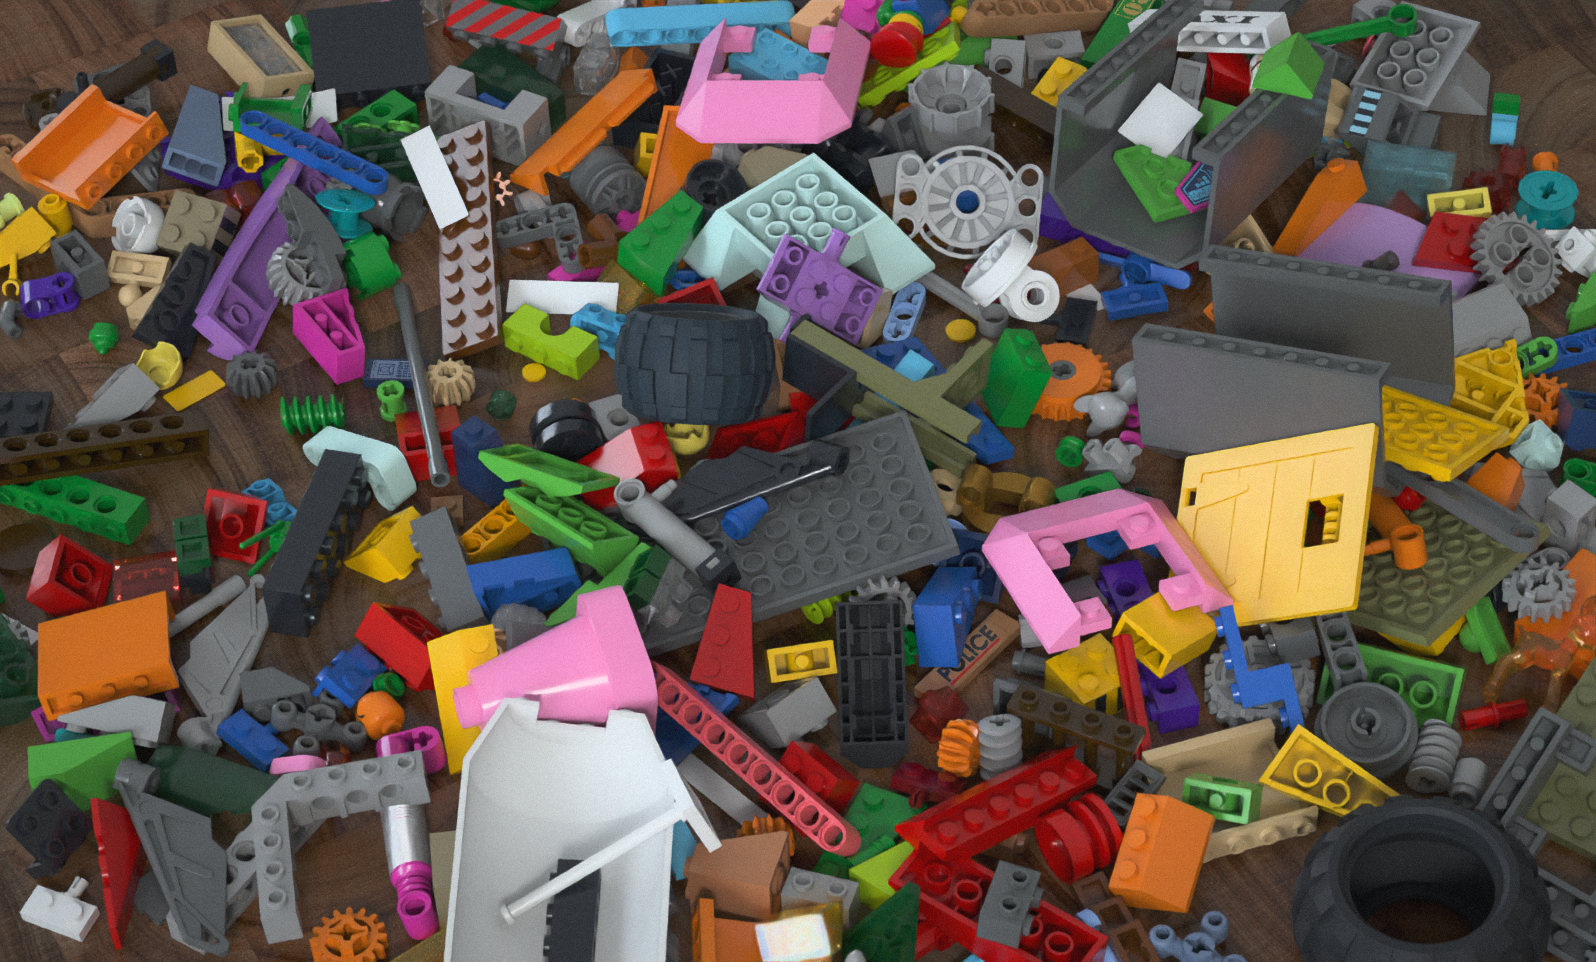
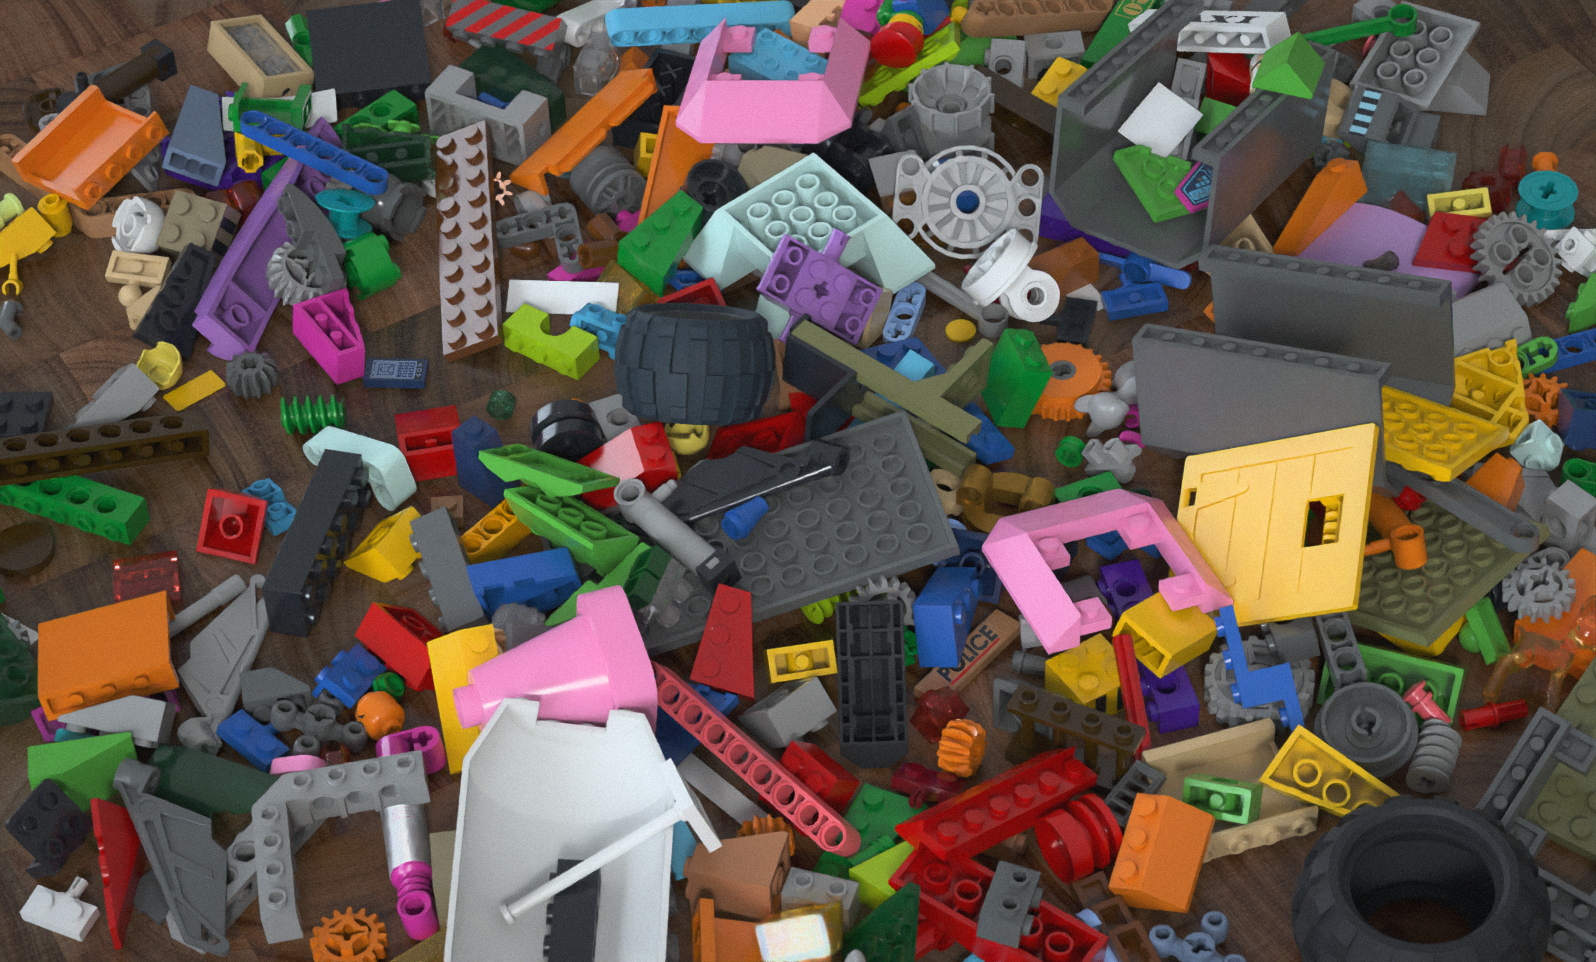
(46, 296): dark purple piece -> none
(68, 579): red slope -> none
(78, 258): dark grey brick -> none
(104, 337): green plate -> none
(194, 553): dark green hips -> none
(277, 534): green plant -> none
(391, 397): bright green bush -> none
(434, 177): white sticker -> none
(436, 462): dark grey piece -> none
(450, 382): tan gear -> none
(534, 372): yellow piece -> none
(1000, 744): light grey piece -> none
(1423, 703): none -> coral pin
(1469, 782): light grey brick -> none
(1504, 118): leg -> none

